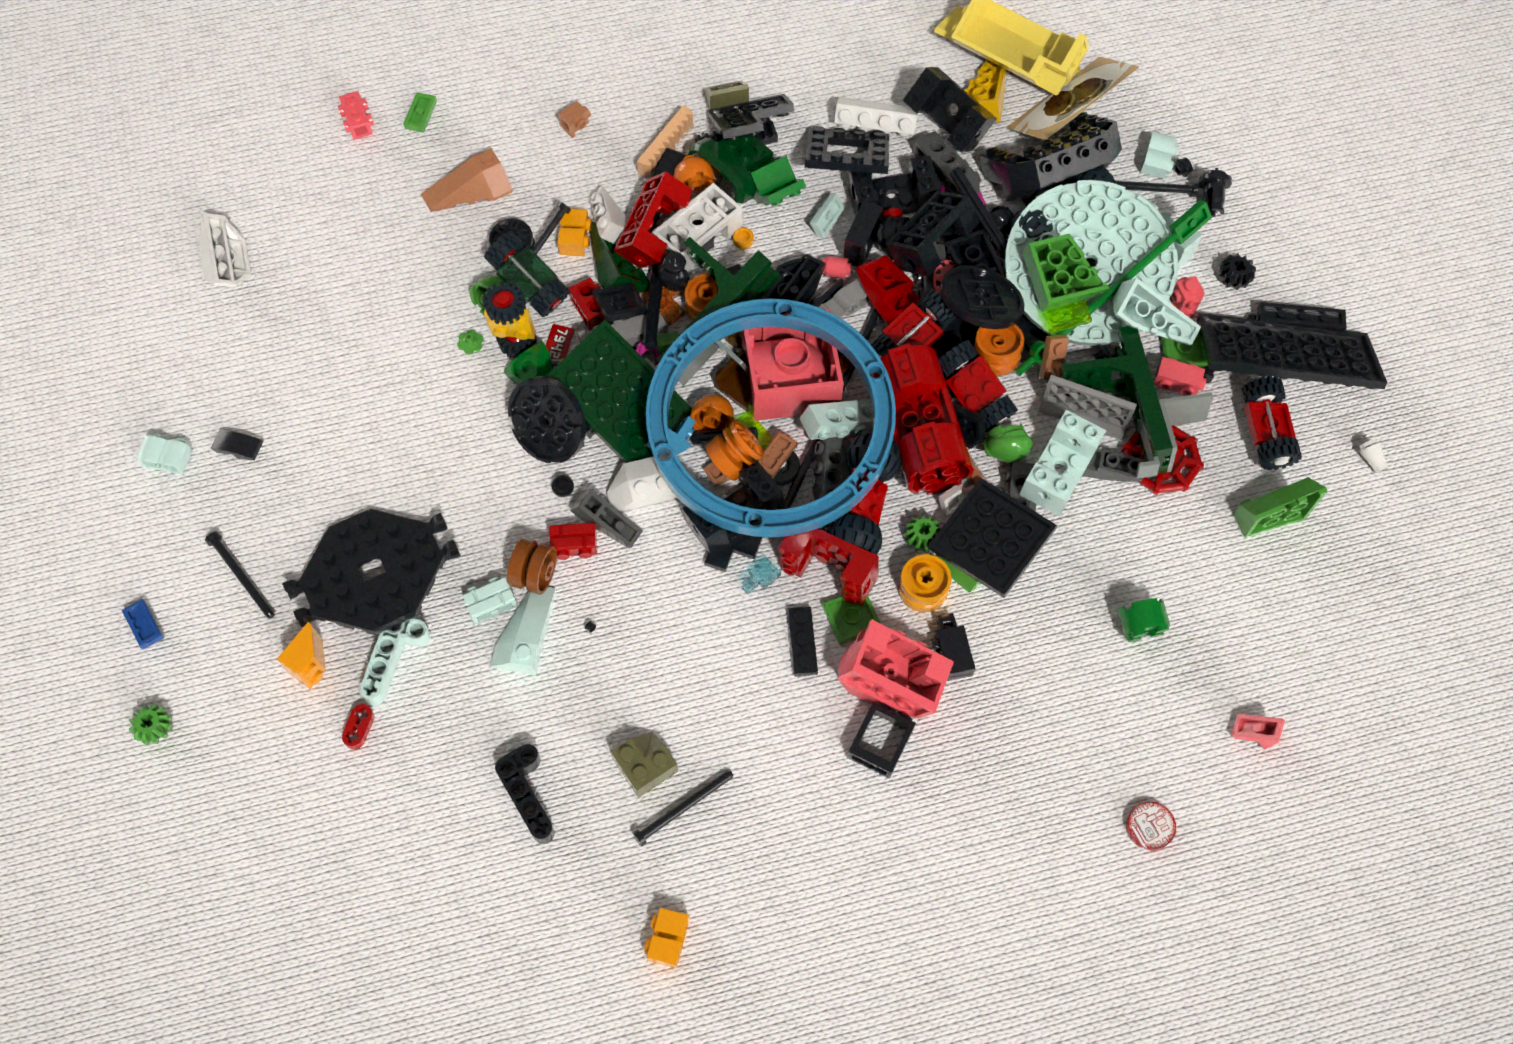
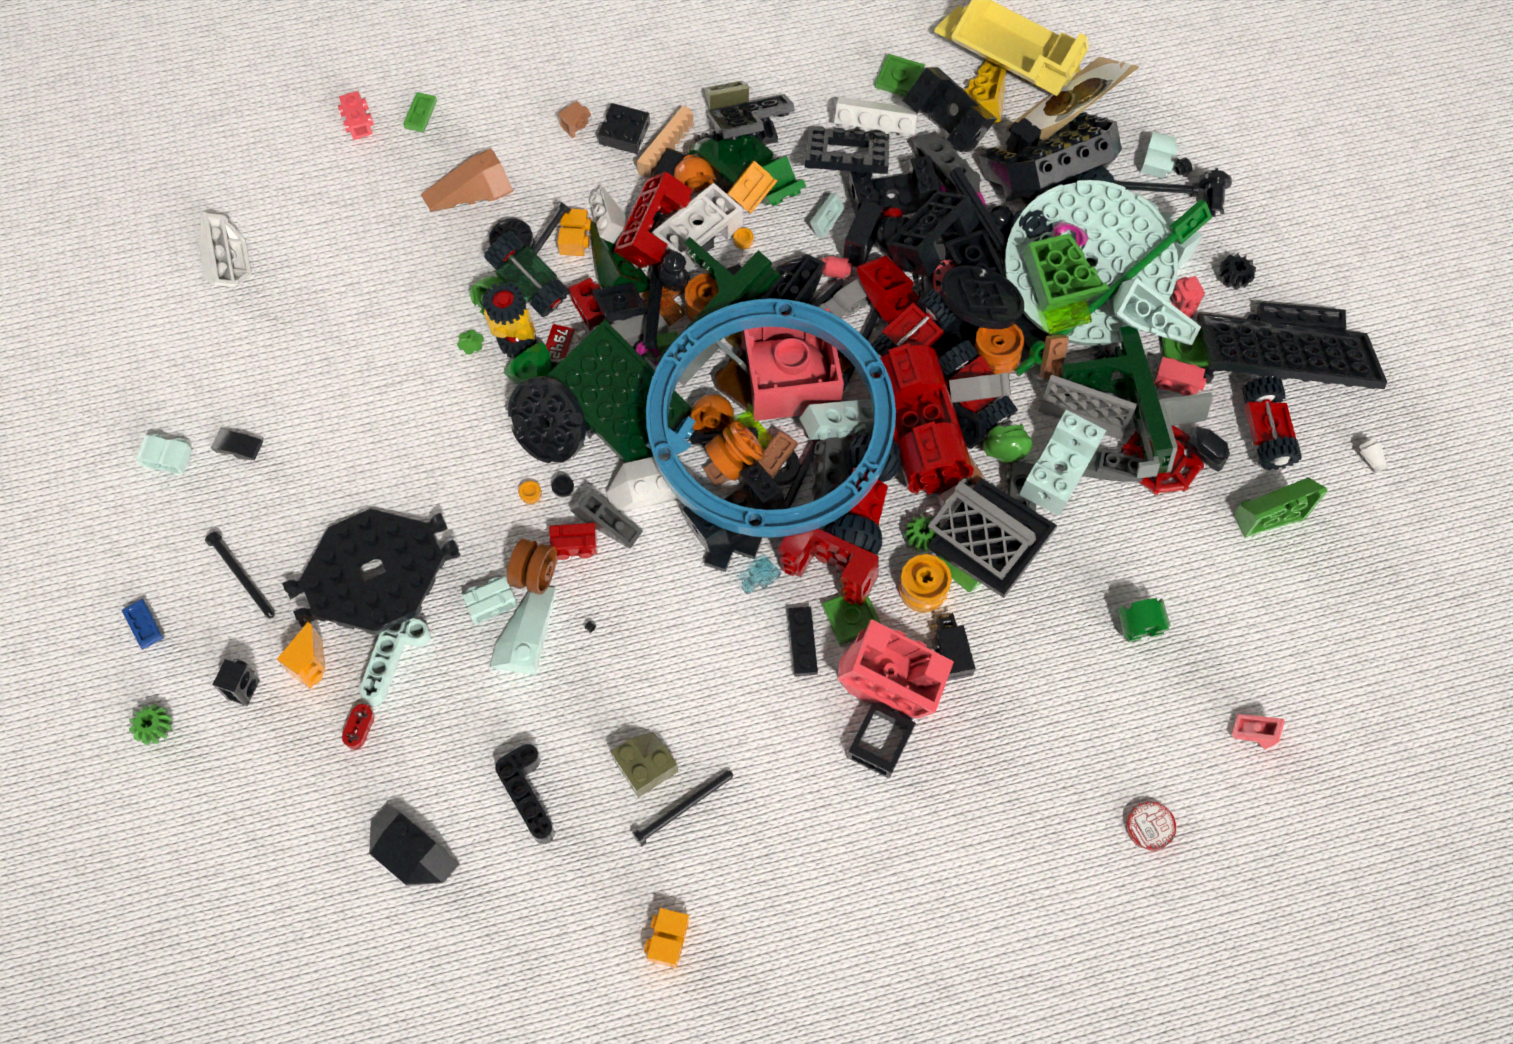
(236, 681): none -> black brick
(408, 850): none -> black wedge
(530, 492): none -> light orange tile
(624, 128): none -> black piece
(751, 187): none -> light orange plate
(898, 75): none -> bright green tile
(980, 387): none -> light grey piece
(997, 518): none -> light grey fence
(1022, 135): none -> black brick
(1081, 236): none -> dark pink piece
(1208, 447): none -> black slope

